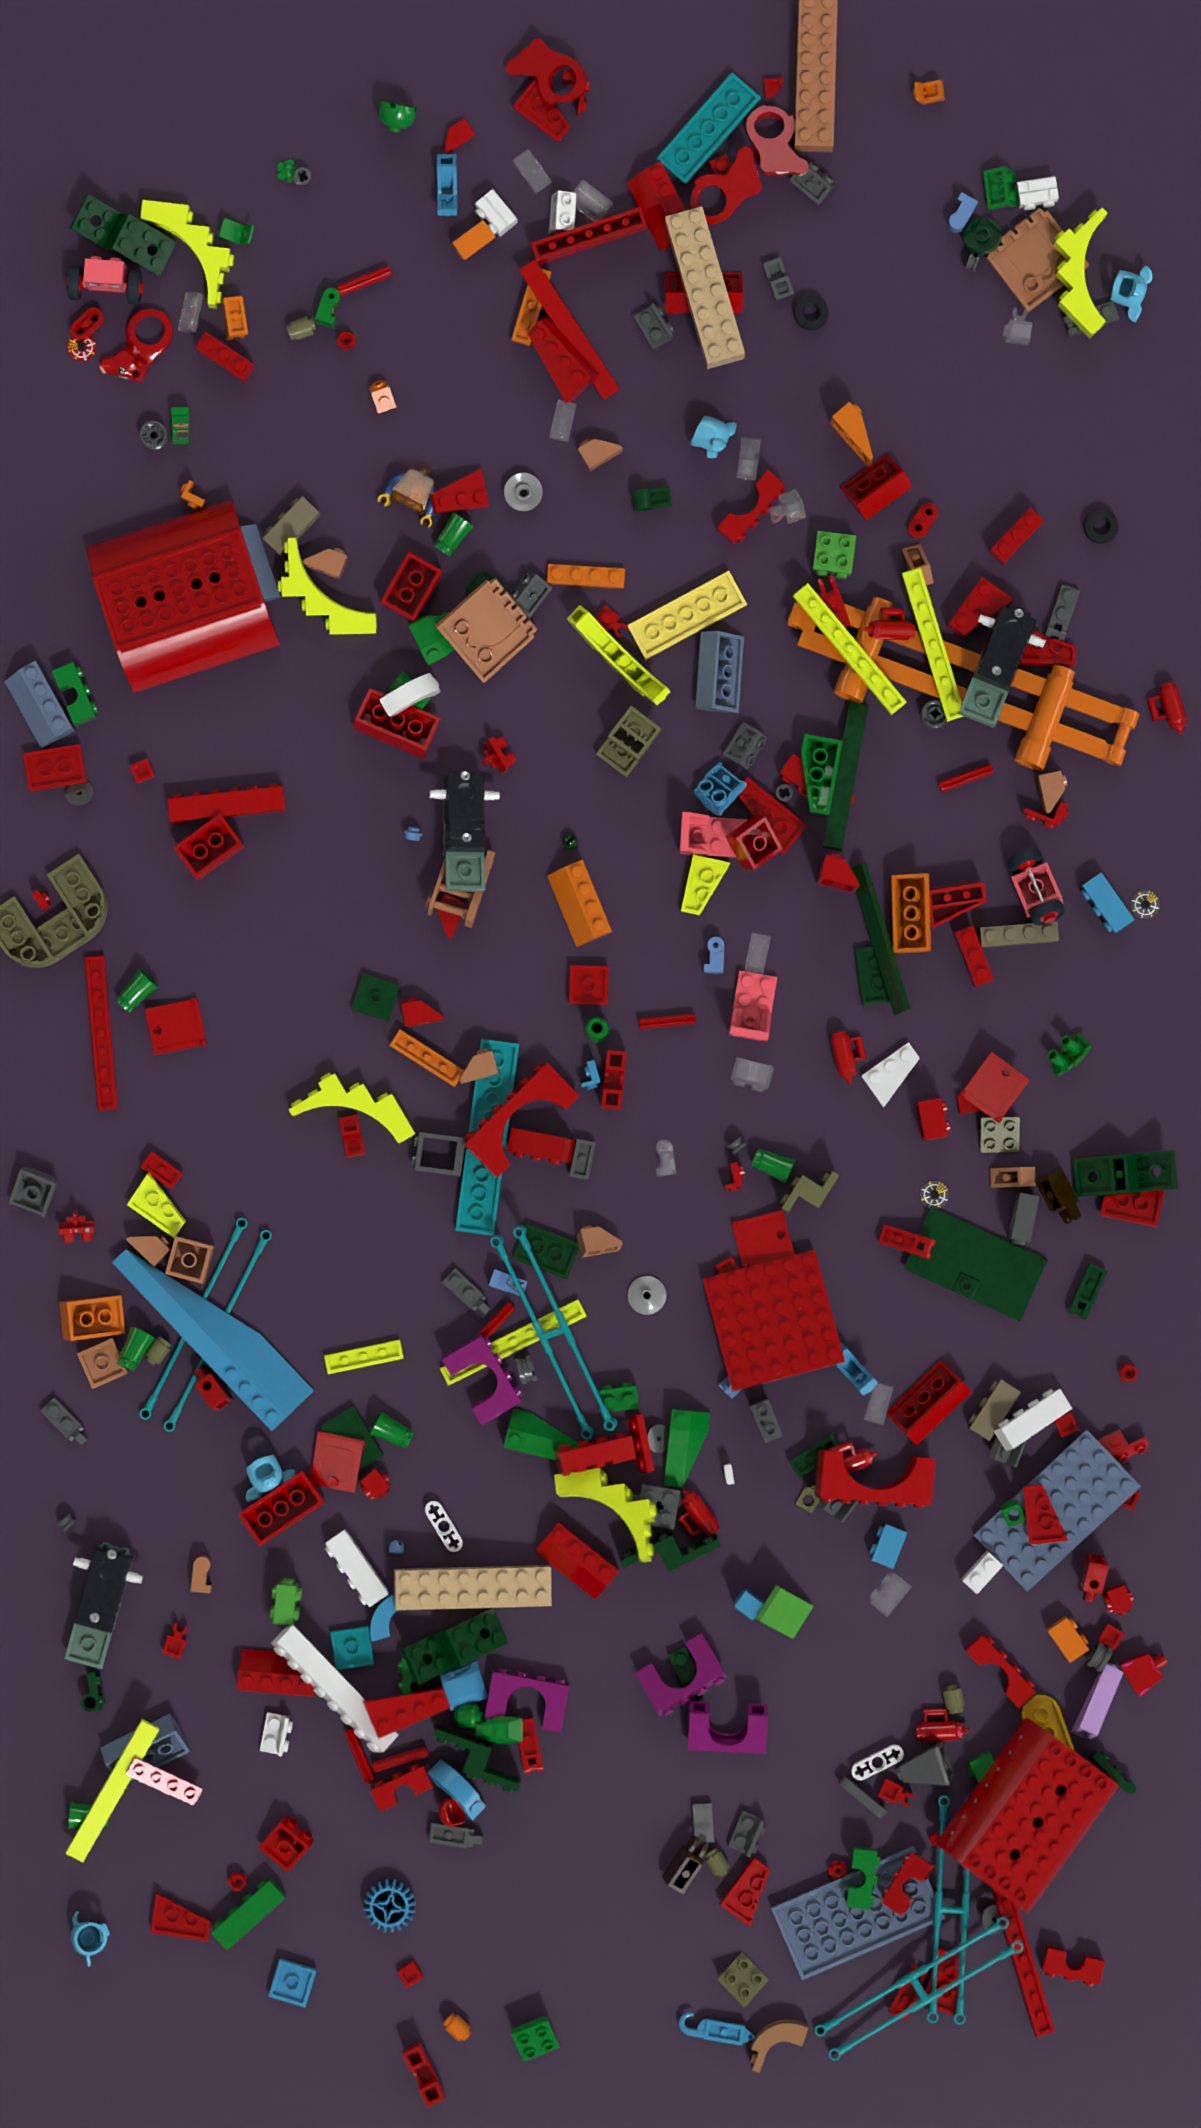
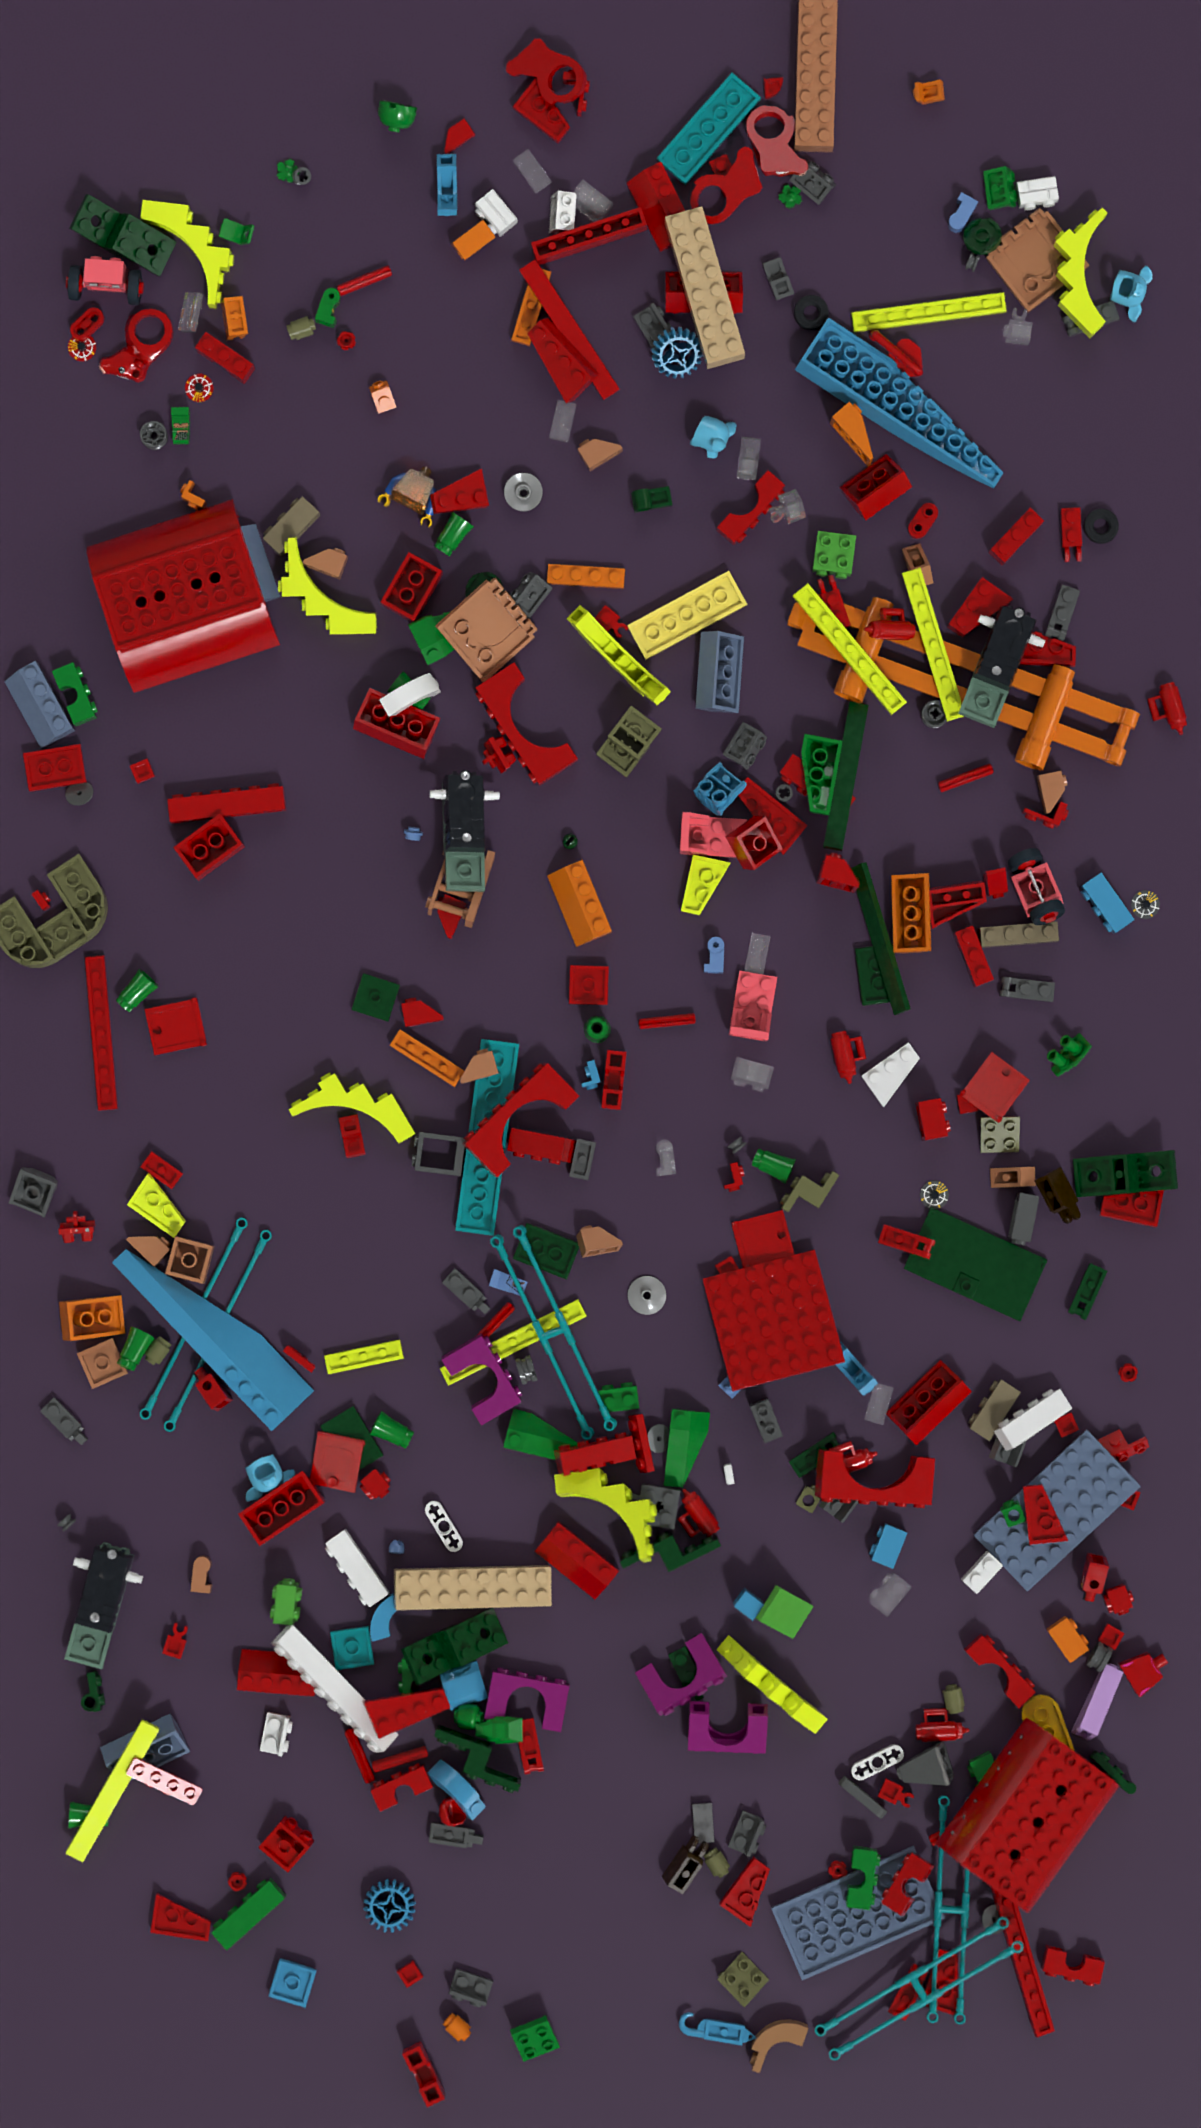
(88, 1937): medium azure piece -> none
(199, 387): none -> red piece
(298, 1357): none -> red tile
(470, 1987): none -> dark grey bracket
(540, 761): none -> red arch
(670, 356): none -> dark azure gear
(771, 1685): none -> neon yellow arch
(790, 196): none -> green plant
(888, 397): none -> dark azure wedge
(904, 353): none -> red piece
(928, 312): none -> neon yellow tile
(996, 883): none -> red slope
(1027, 989): none -> dark grey plate
(1071, 532): none -> red hinge

